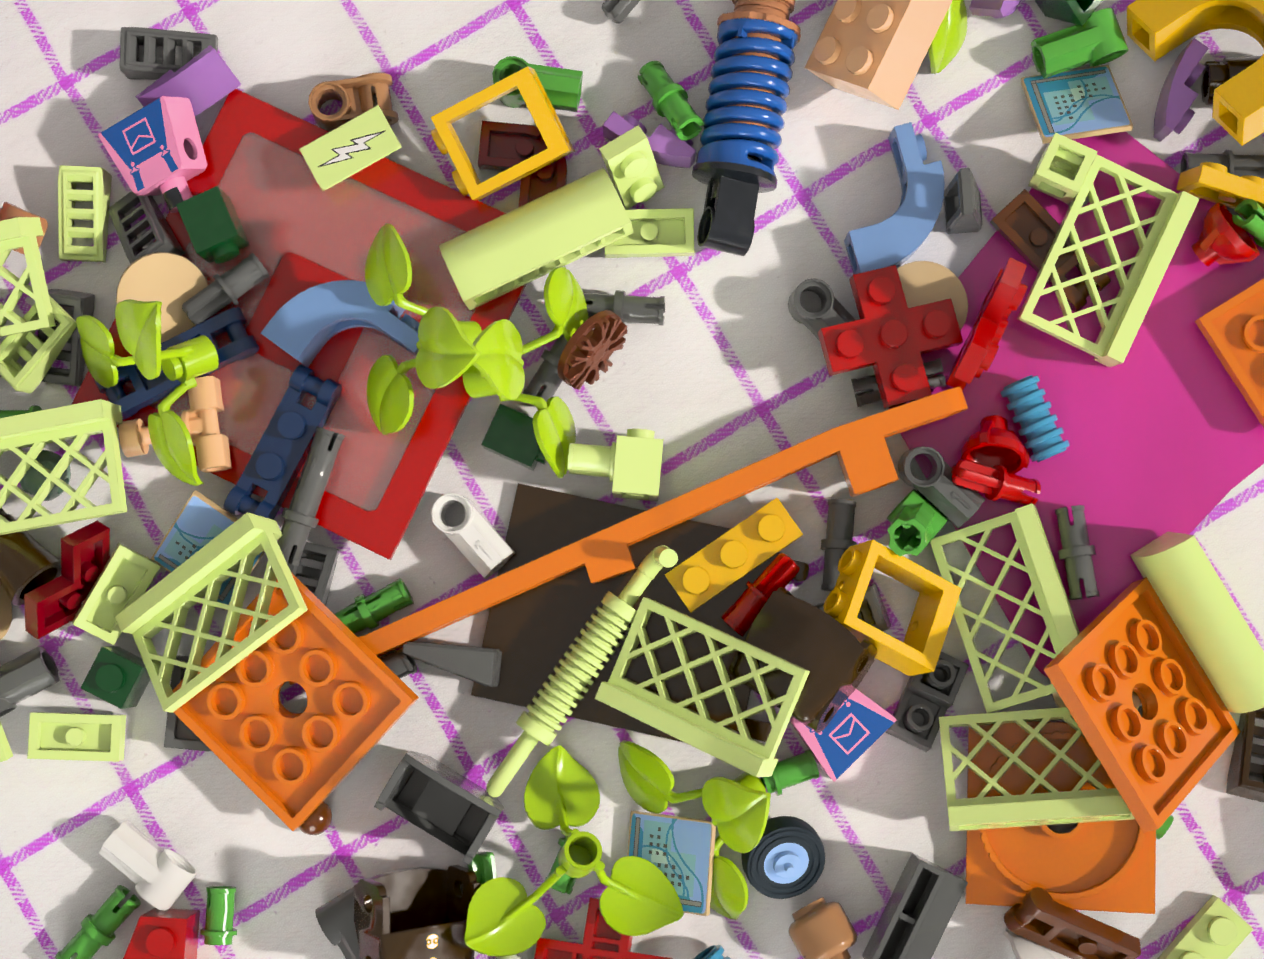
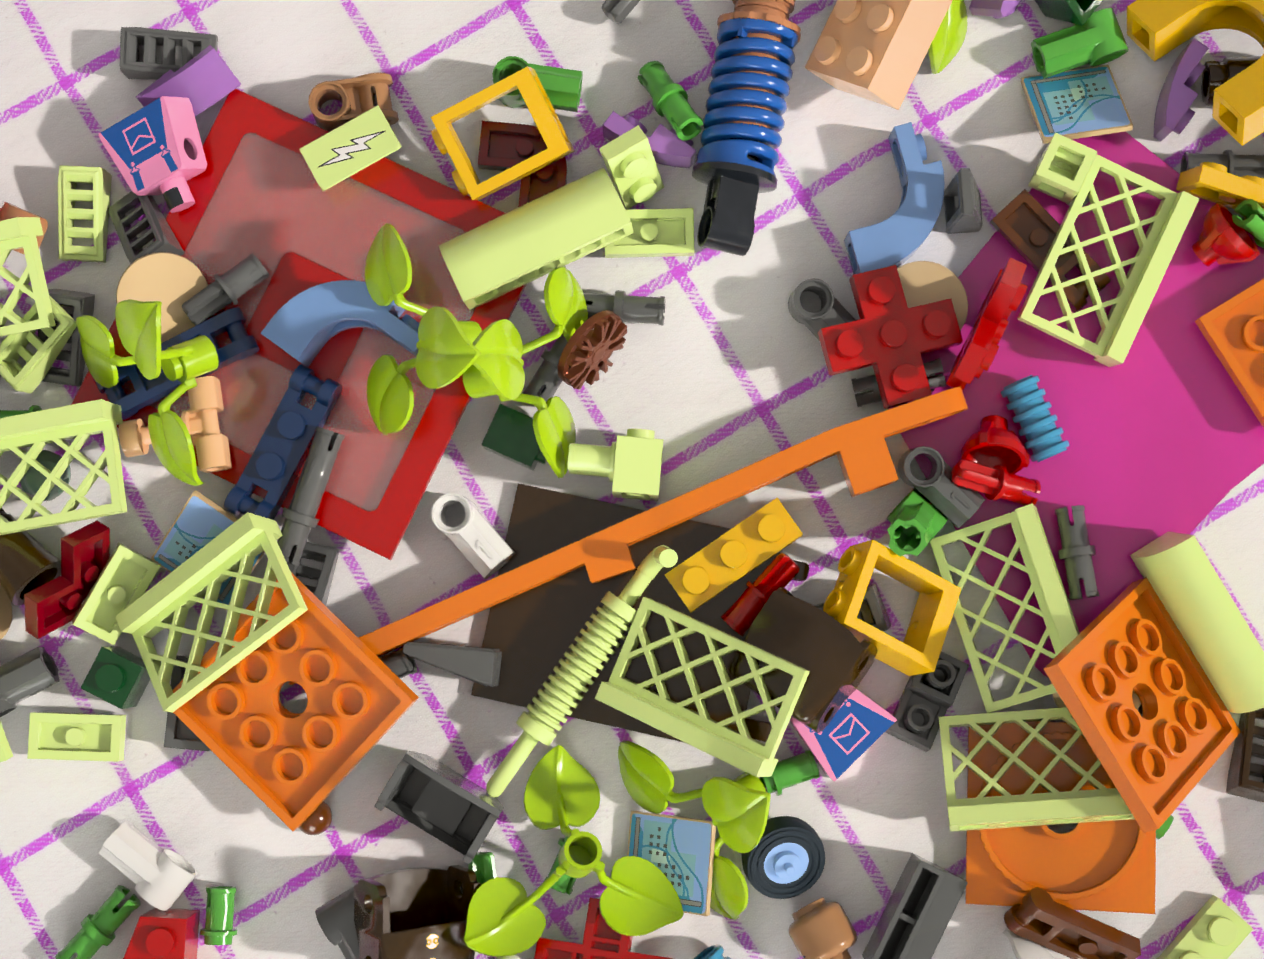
(213, 226): dark green brick -> none
(373, 608): bright green pin -> none
(838, 538): dark grey pin -> none

